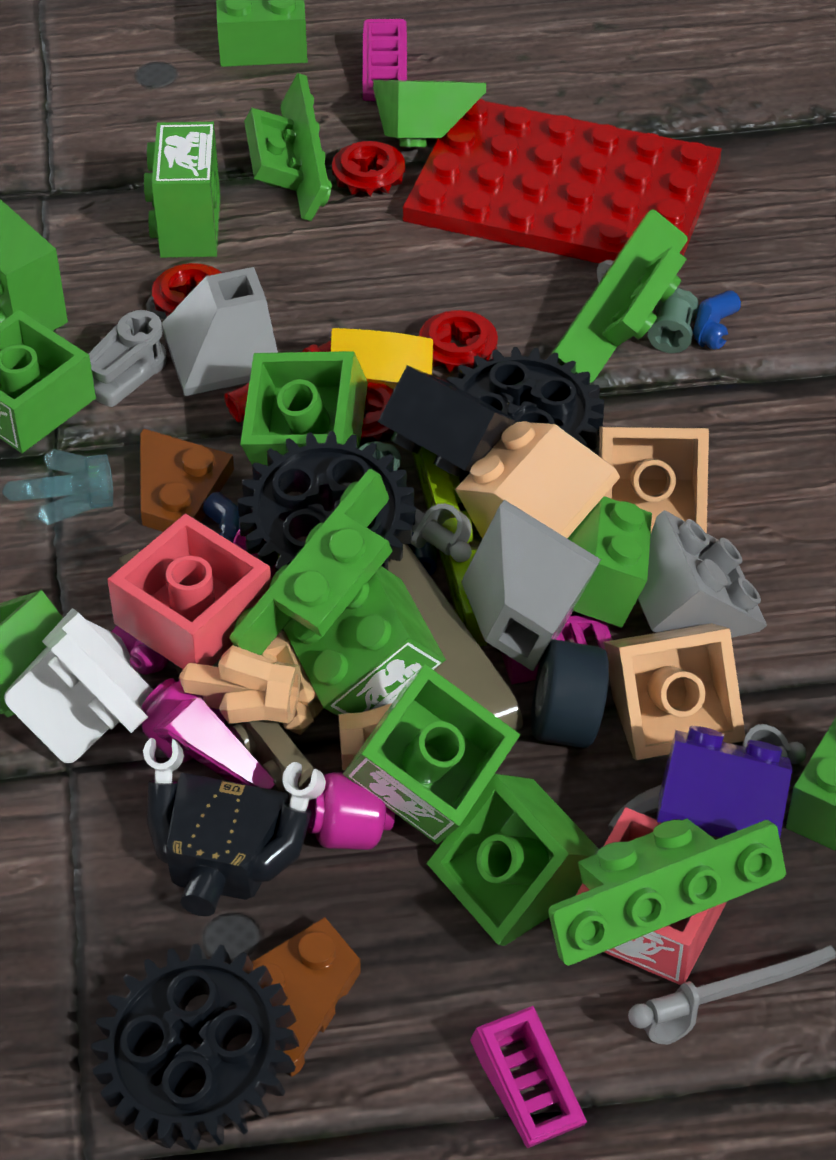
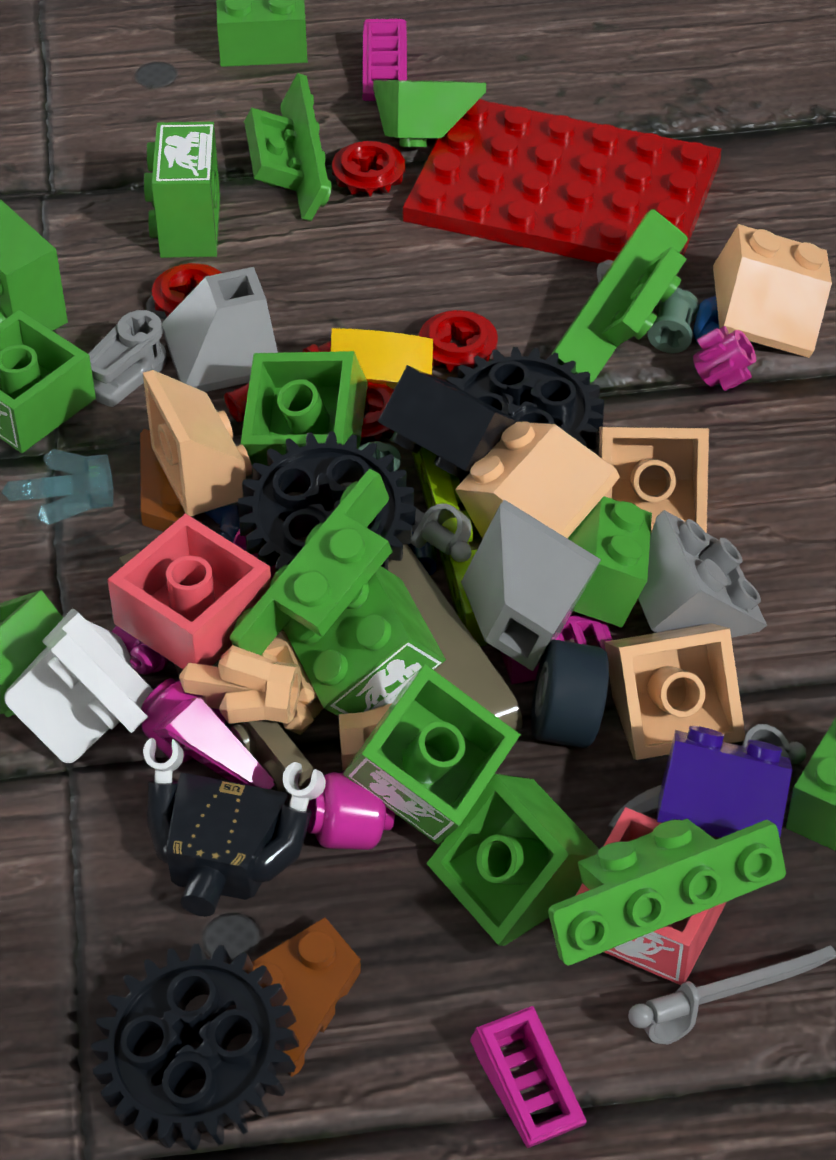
(194, 445): none -> light nougat slope
(724, 358): none -> dark pink gear
(772, 289): none -> light nougat slope

